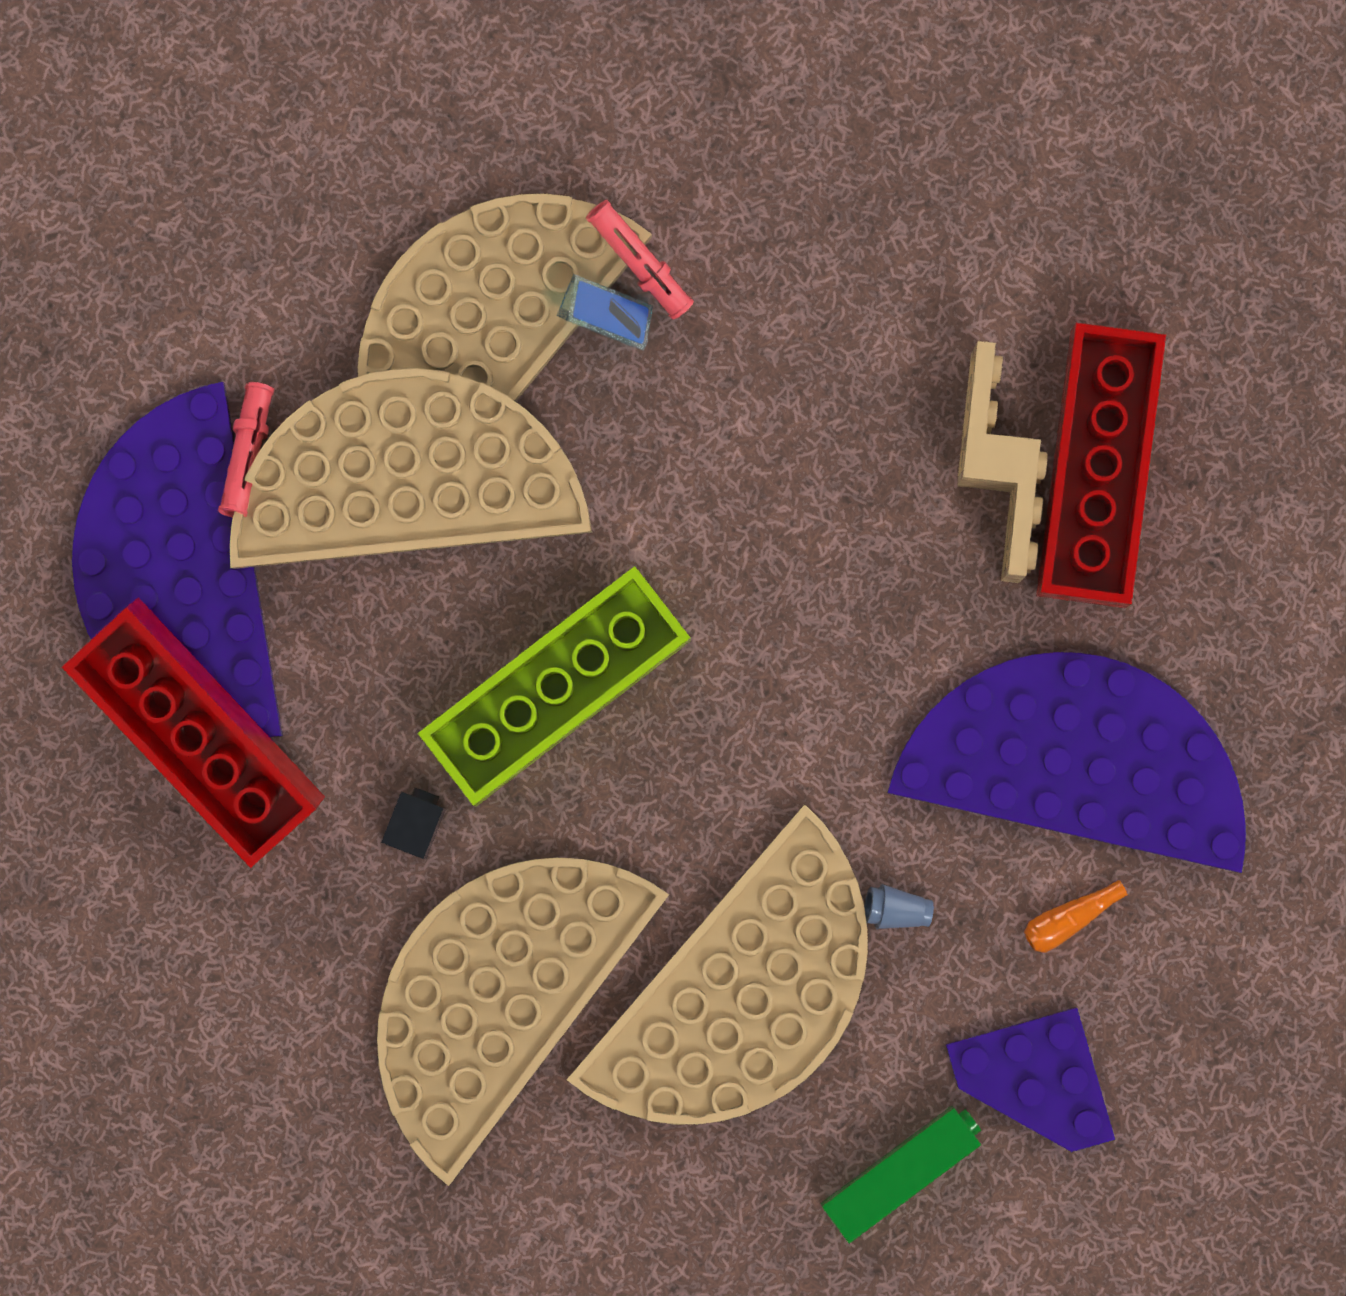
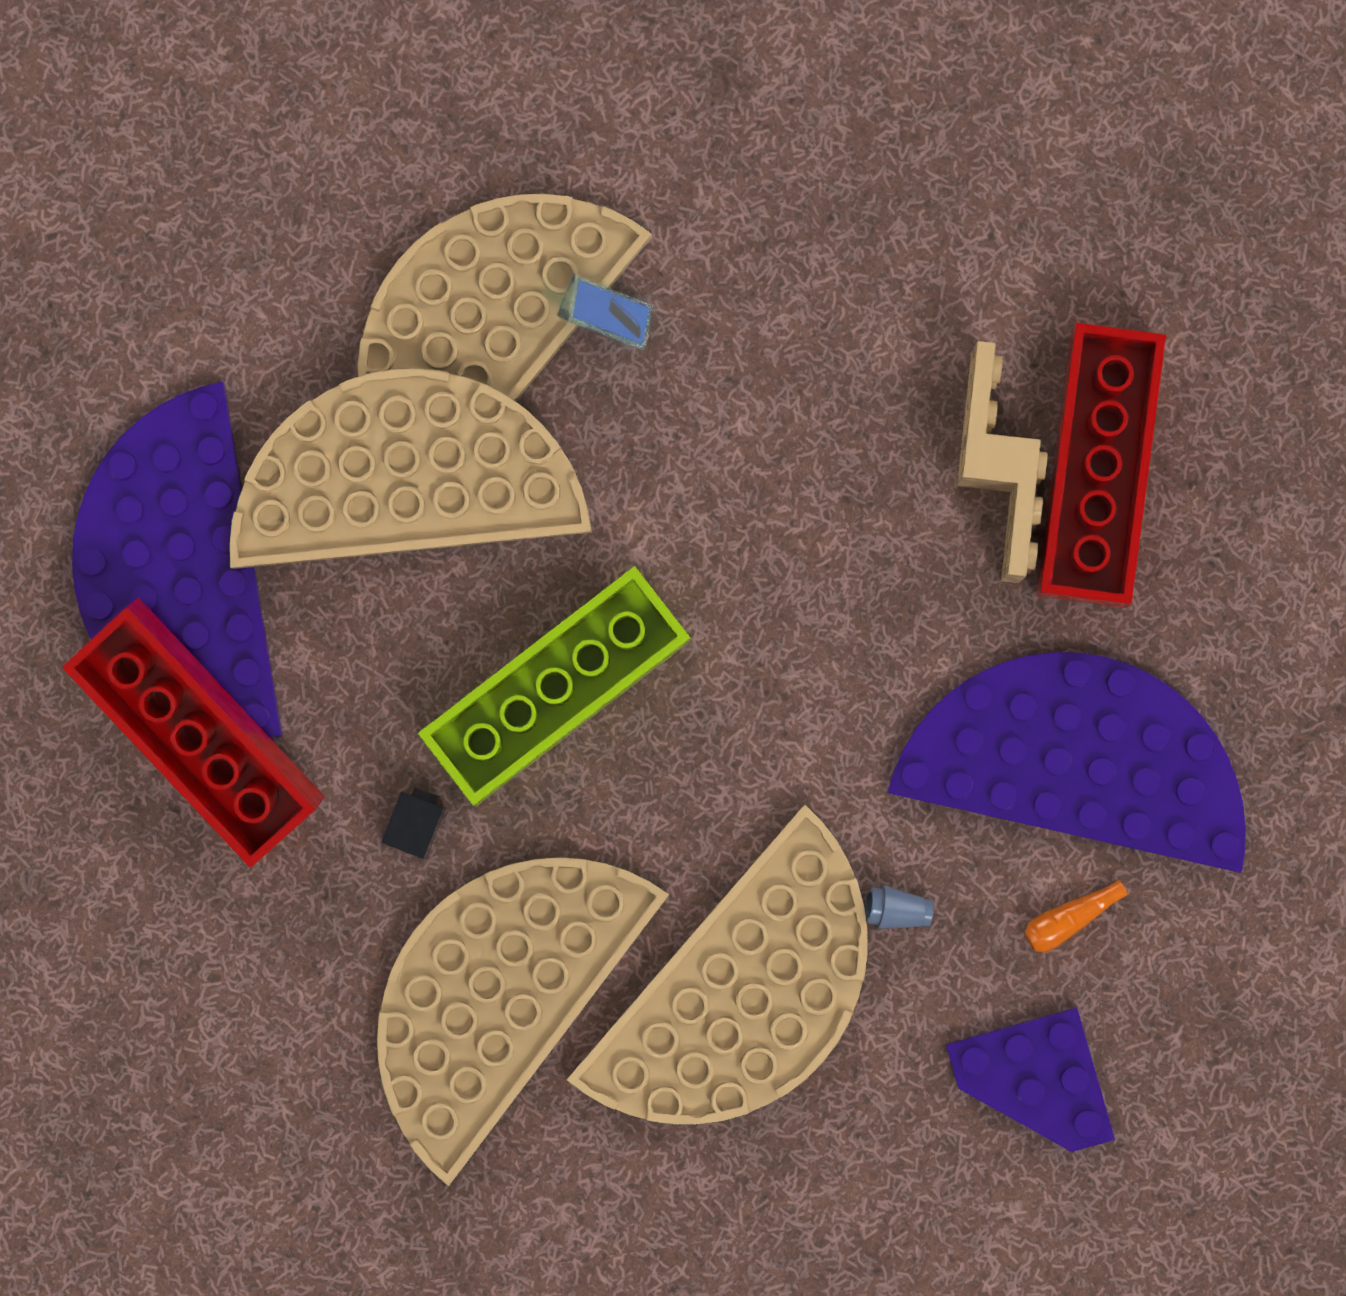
(250, 432): coral pin -> none
(673, 299): coral pin -> none
(902, 1172): green brick -> none

